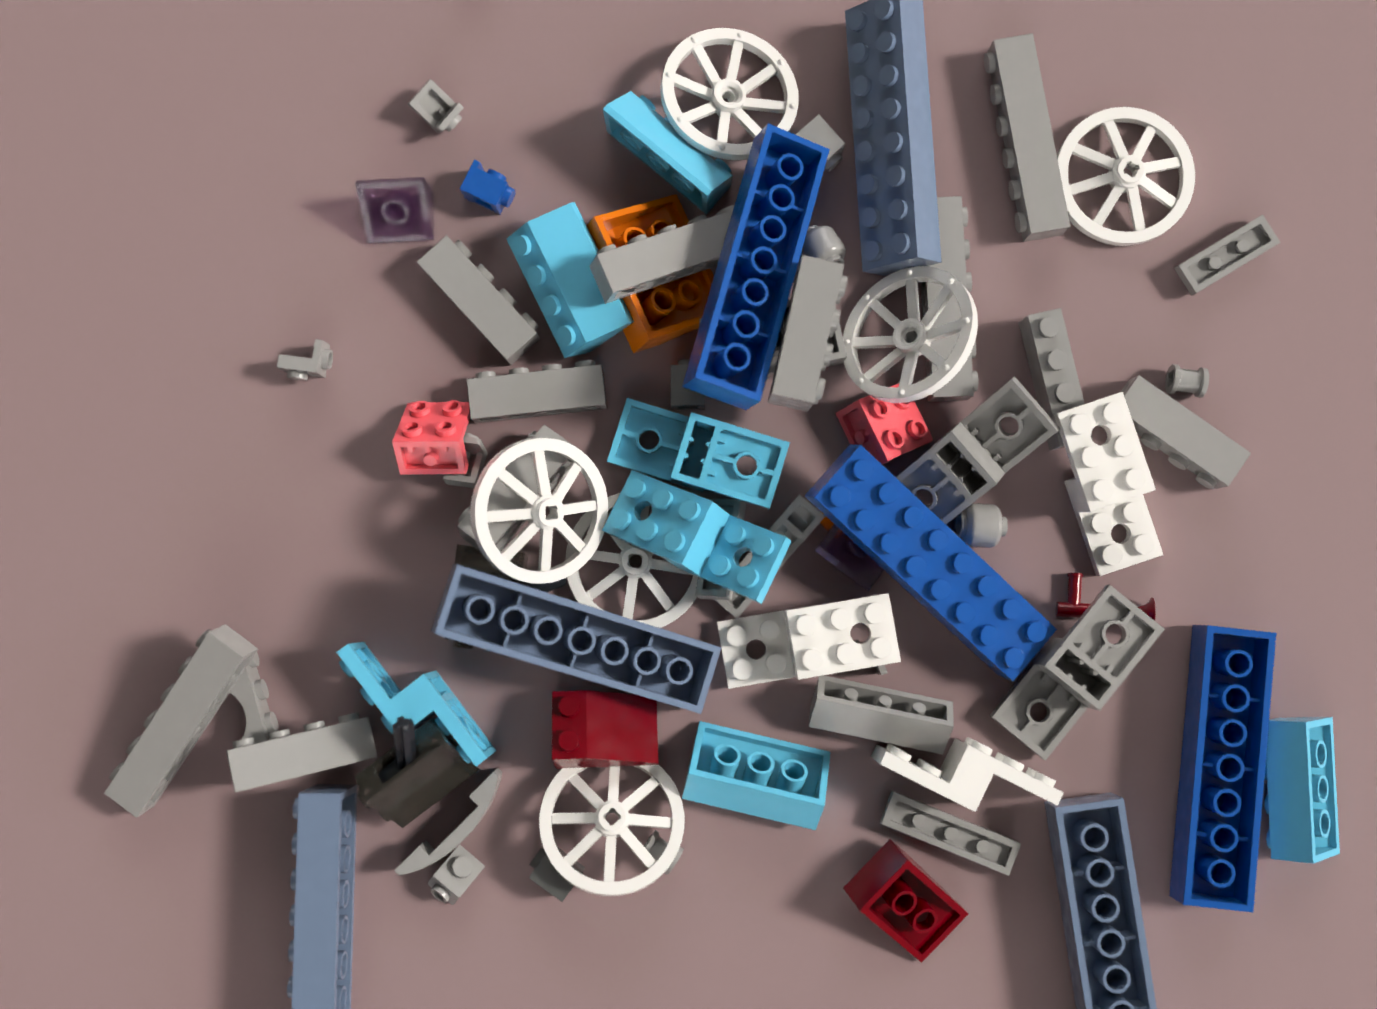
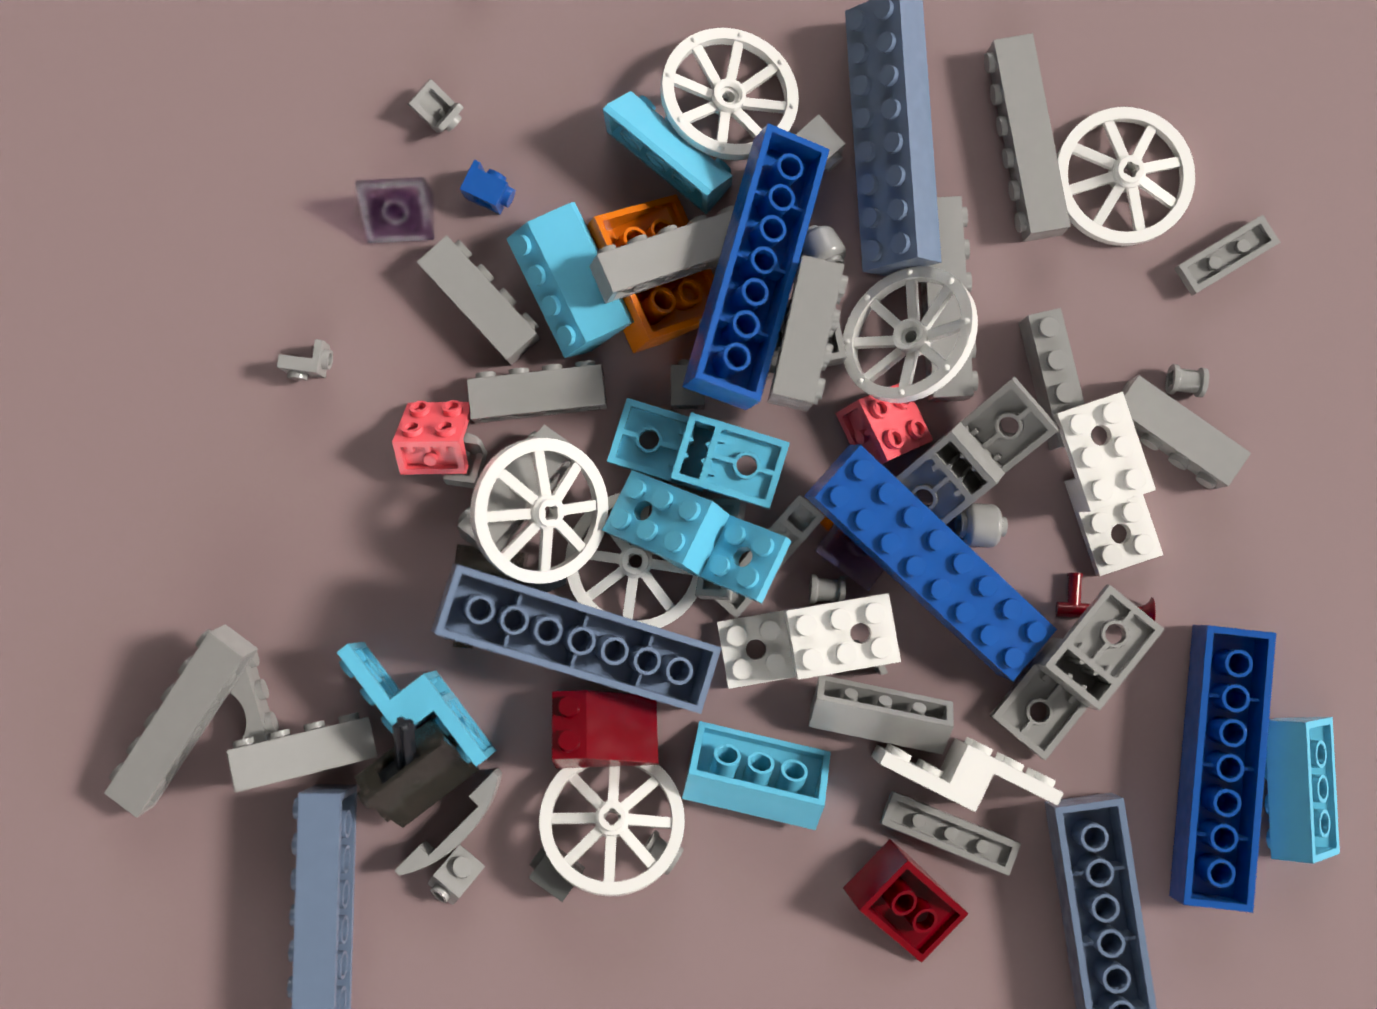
(826, 589): none -> light grey bush

